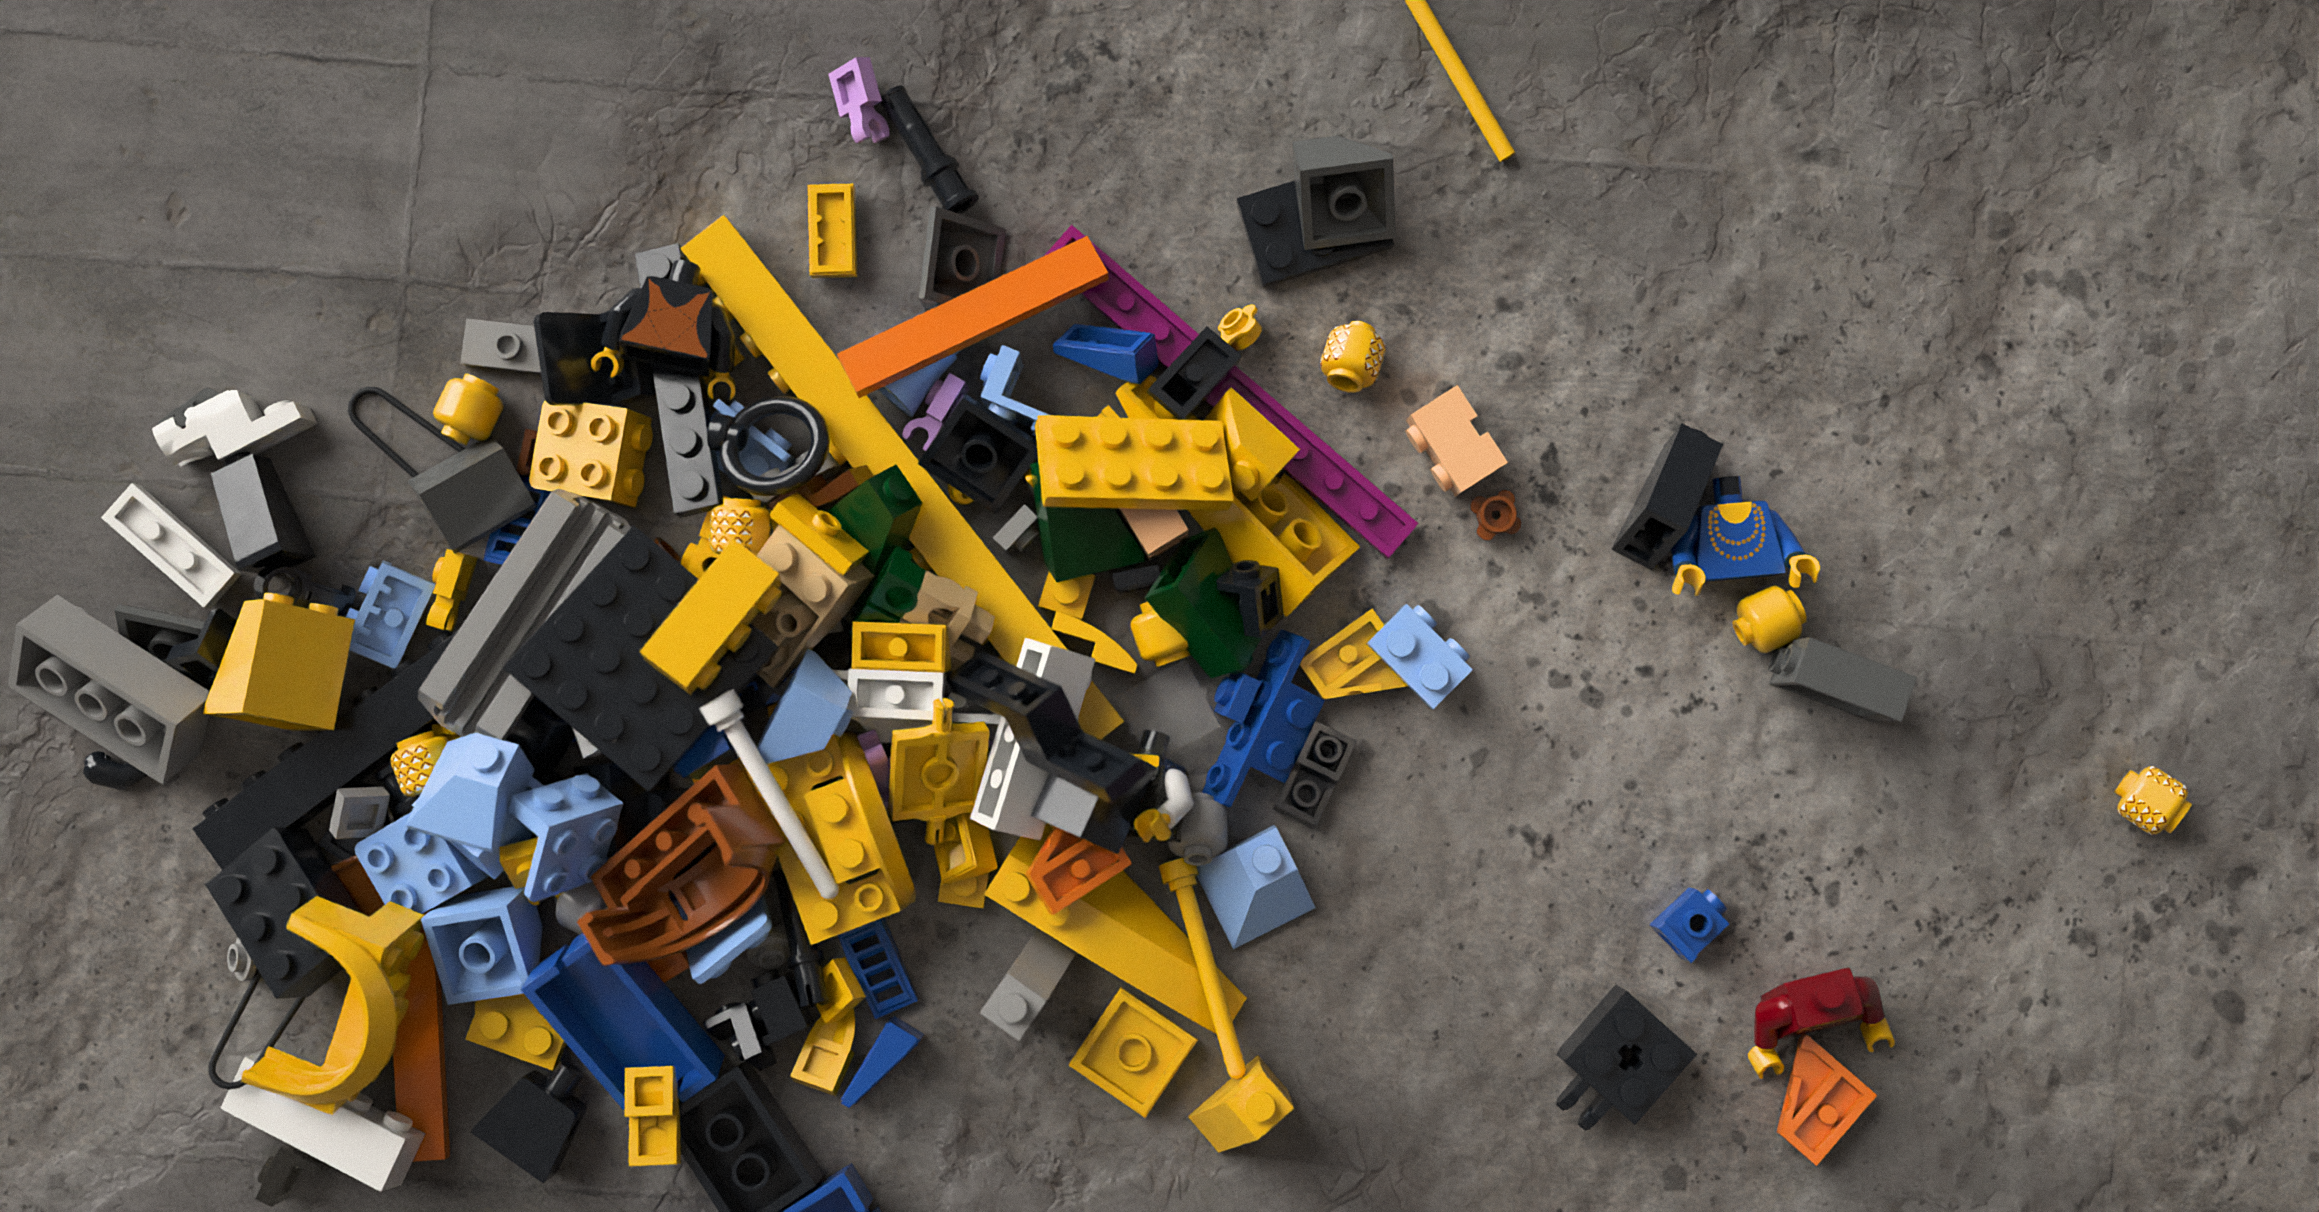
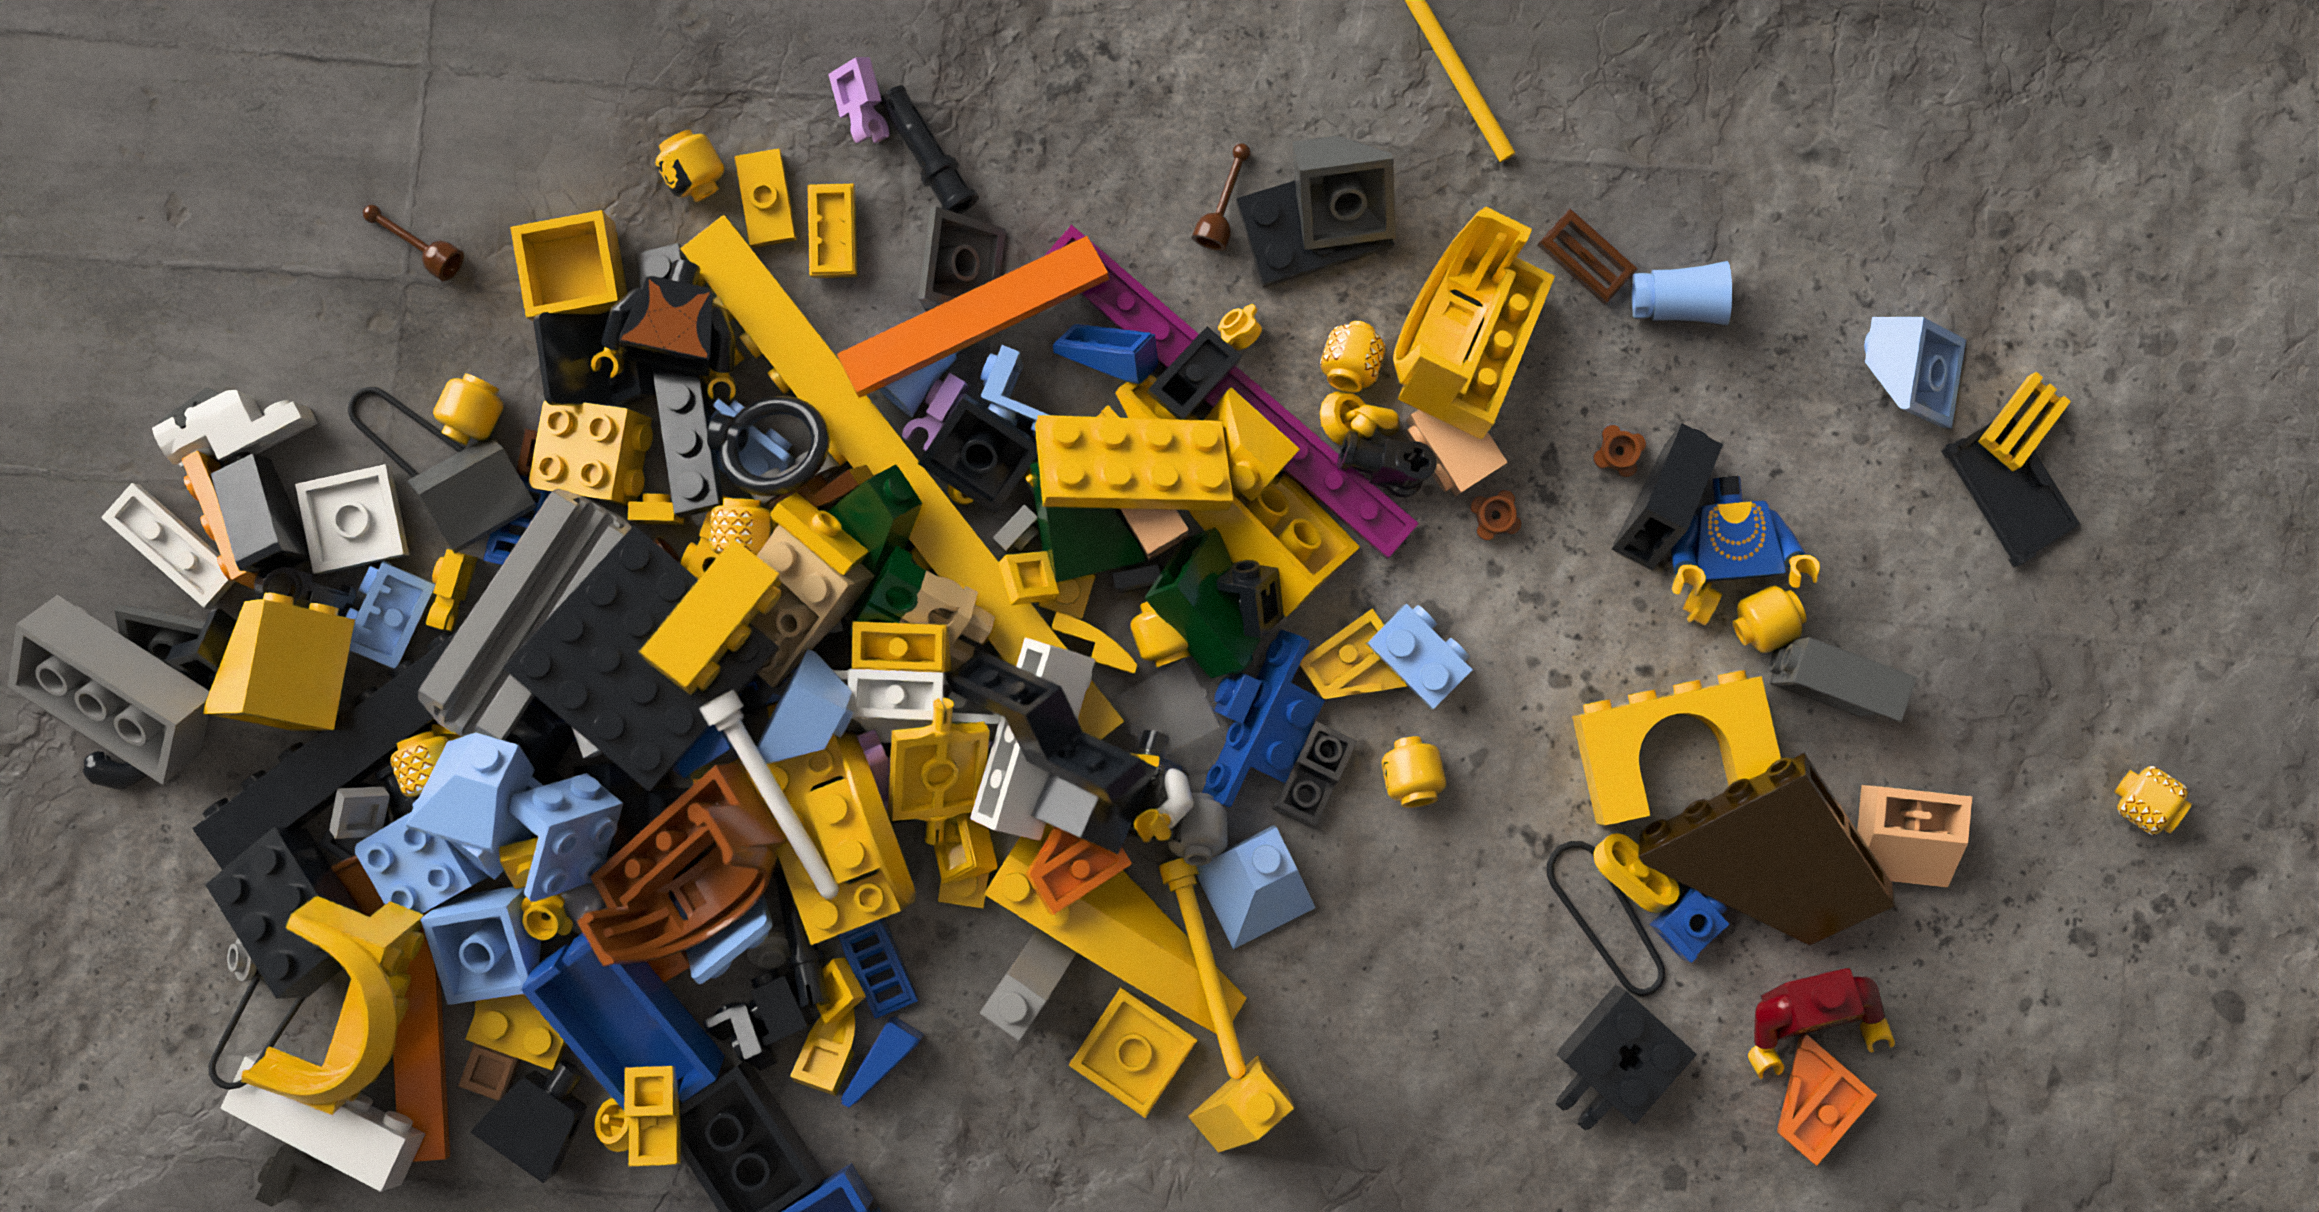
(202, 489): none -> light orange plate
(352, 519): none -> white plate
(439, 258): none -> reddish brown hinge
(489, 1072): none -> medium nougat tile
(500, 346): light grey plate -> none
(540, 925): none -> yellow plate
(569, 264): none -> yellow piece
(612, 1126): none -> yellow hat
(653, 510): none -> yellow plate
(690, 165): none -> yellow head
(765, 198): none -> yellow plate
(1028, 578): none -> yellow plate
(1213, 228): none -> reddish brown hinge
(1337, 414): none -> yellow hat
(1371, 417): none -> yellow arm
(1388, 462): none -> black connector
(1413, 772): none -> yellow head
(1442, 325): none -> yellow piece
(1575, 269): none -> reddish brown tile
(1613, 737): none -> yellow arch
(1619, 863): none -> yellow plate
(1632, 449): none -> dark orange plate
(1661, 970): none -> black piece
(1684, 294): none -> light blue plant
(1702, 606): none -> yellow plate
(1774, 853): none -> dark brown slope
(1915, 833): none -> light nougat slope
(1917, 365): none -> light blue slope
(2010, 500): none -> black door
(2045, 396): none -> yellow tile

